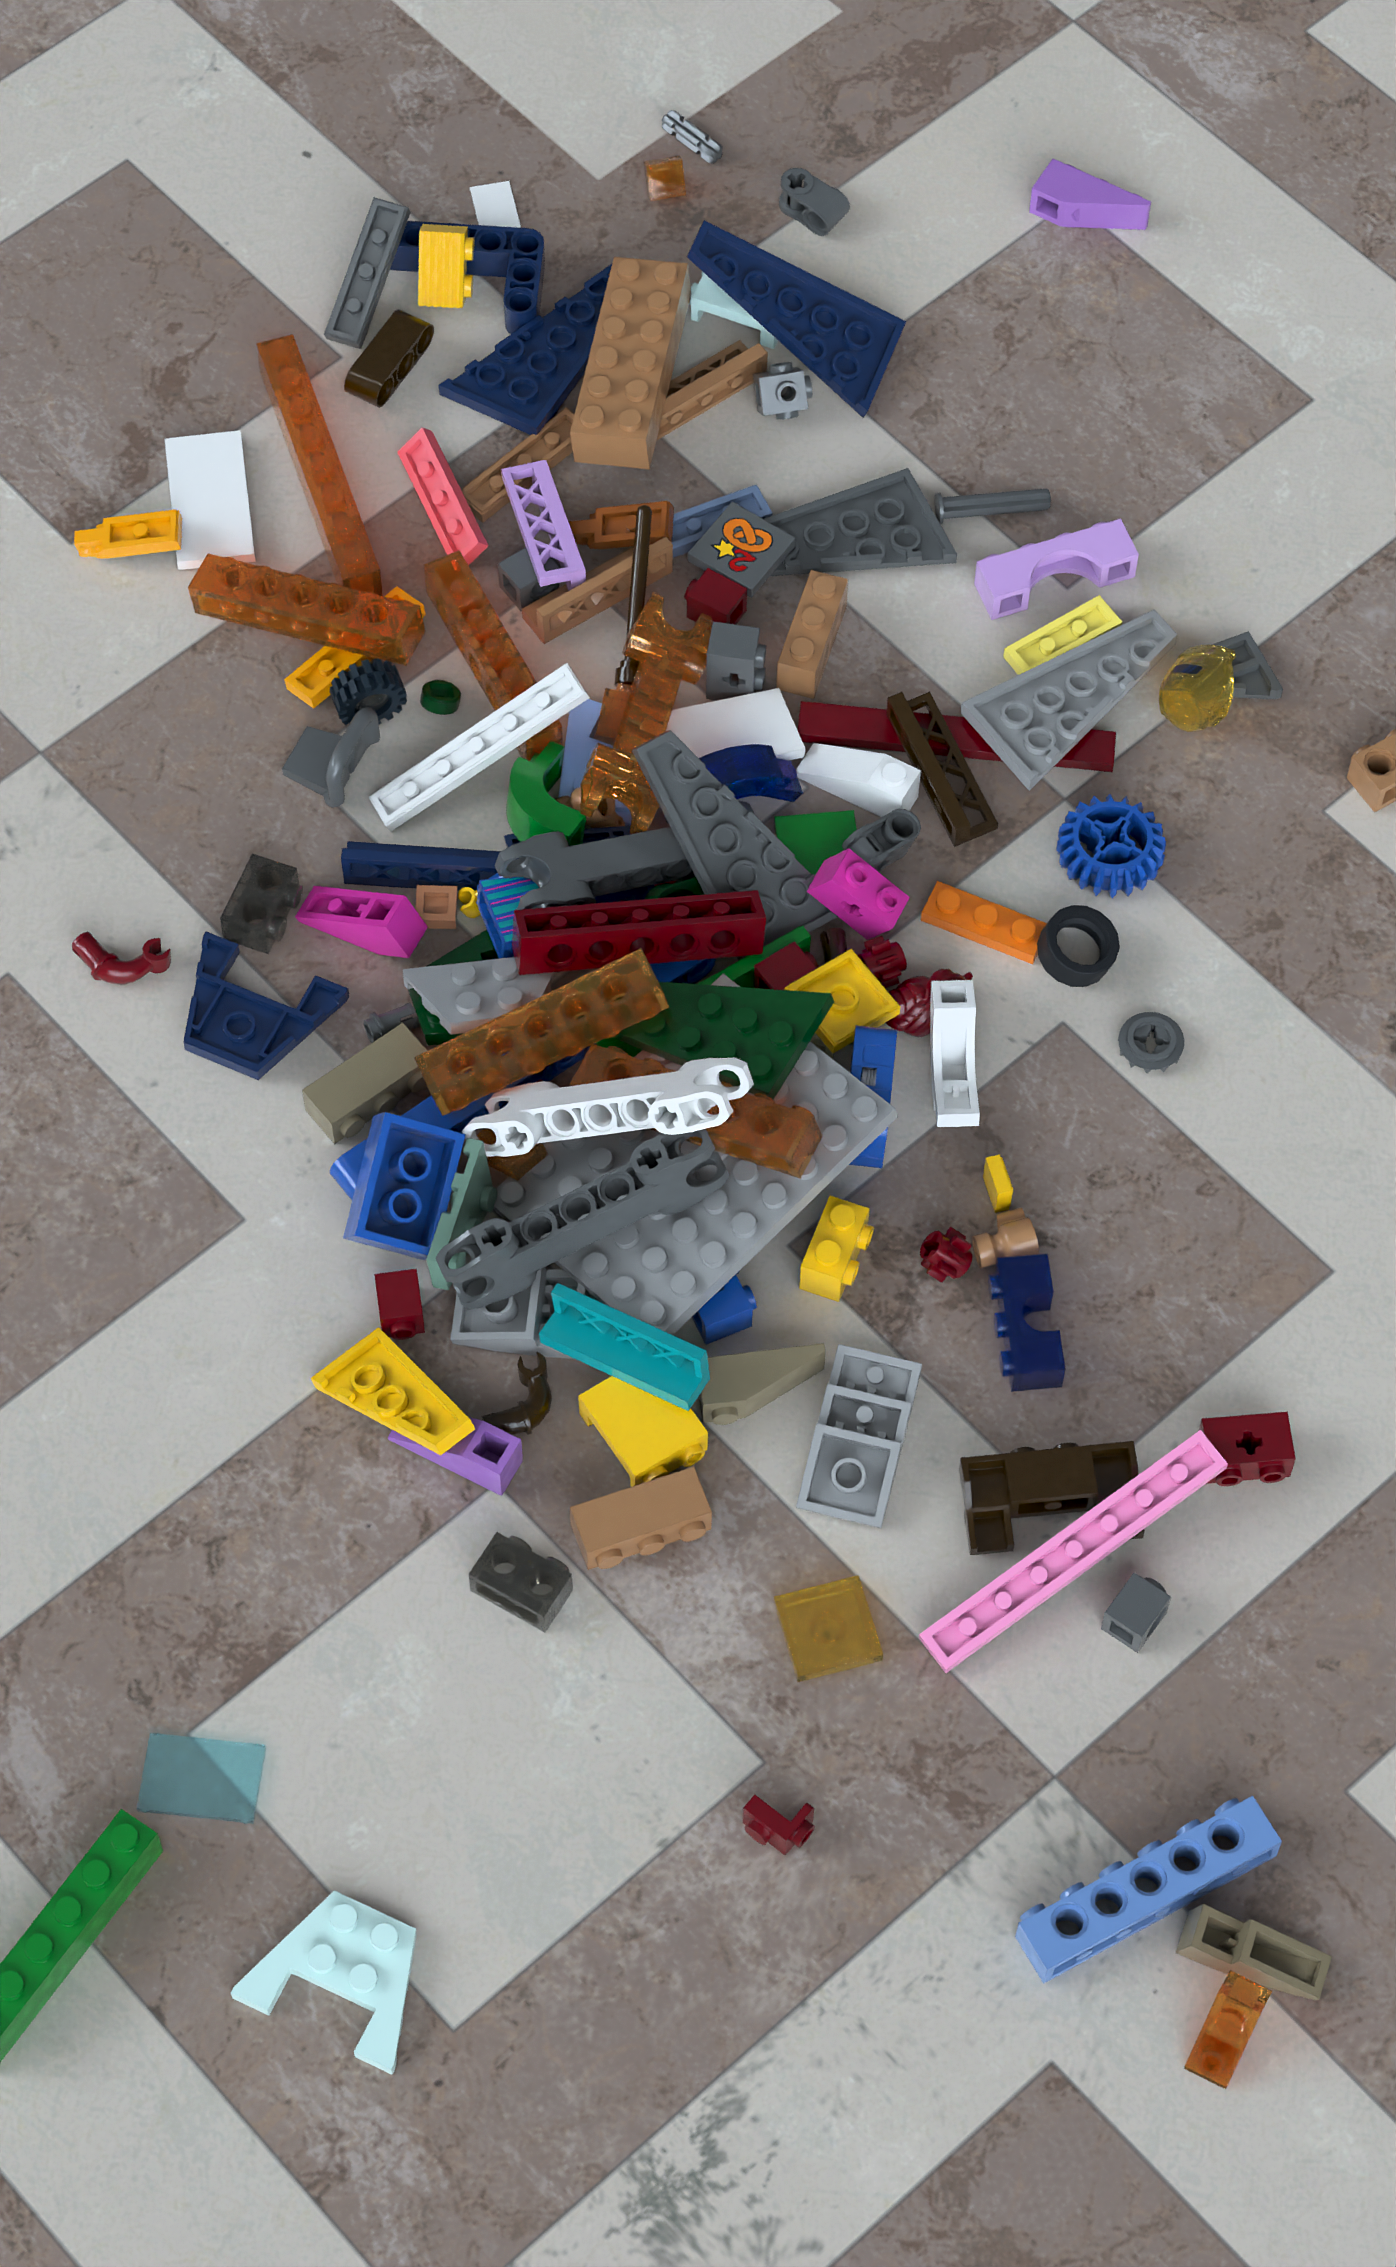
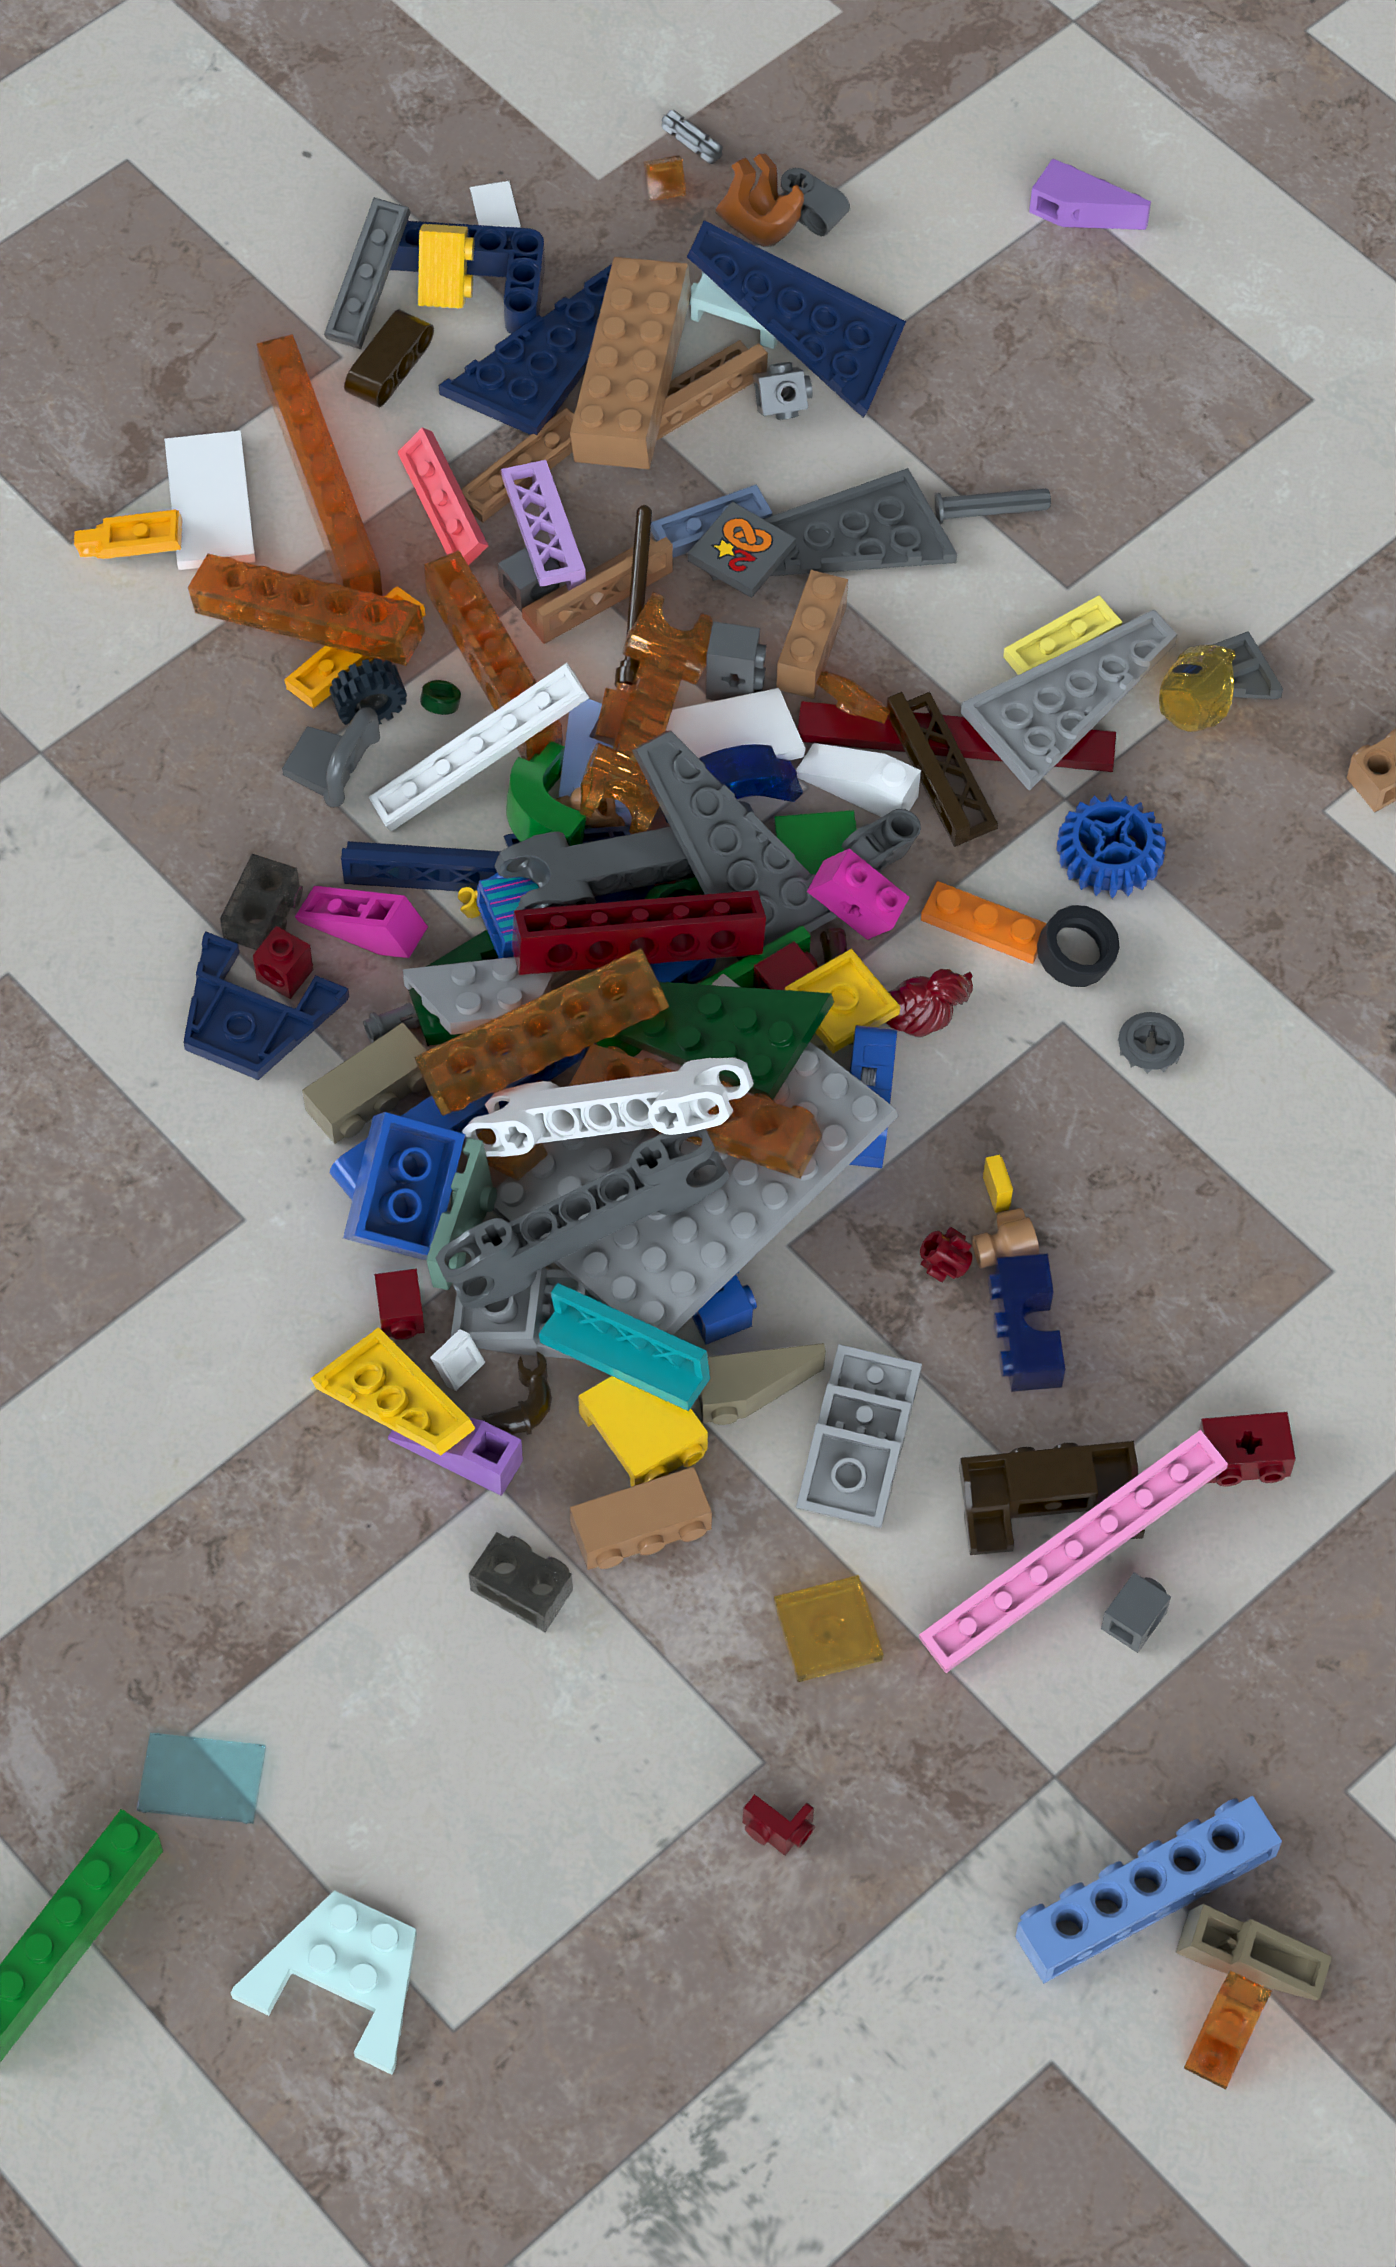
(110, 969): dark red piece -> none
(283, 962): none -> dark red brick
(437, 906): nougat plate -> none
(457, 1360): none -> white tile
(615, 526): dark orange hinge -> none
(716, 597): dark red brick -> none
(762, 213): none -> dark orange piece
(834, 1249): yellow brick -> none
(852, 697): none -> clear orange plate
(884, 960): dark red gear -> none
(953, 1053): white arch -> none
(1097, 553): lavender arch -> none

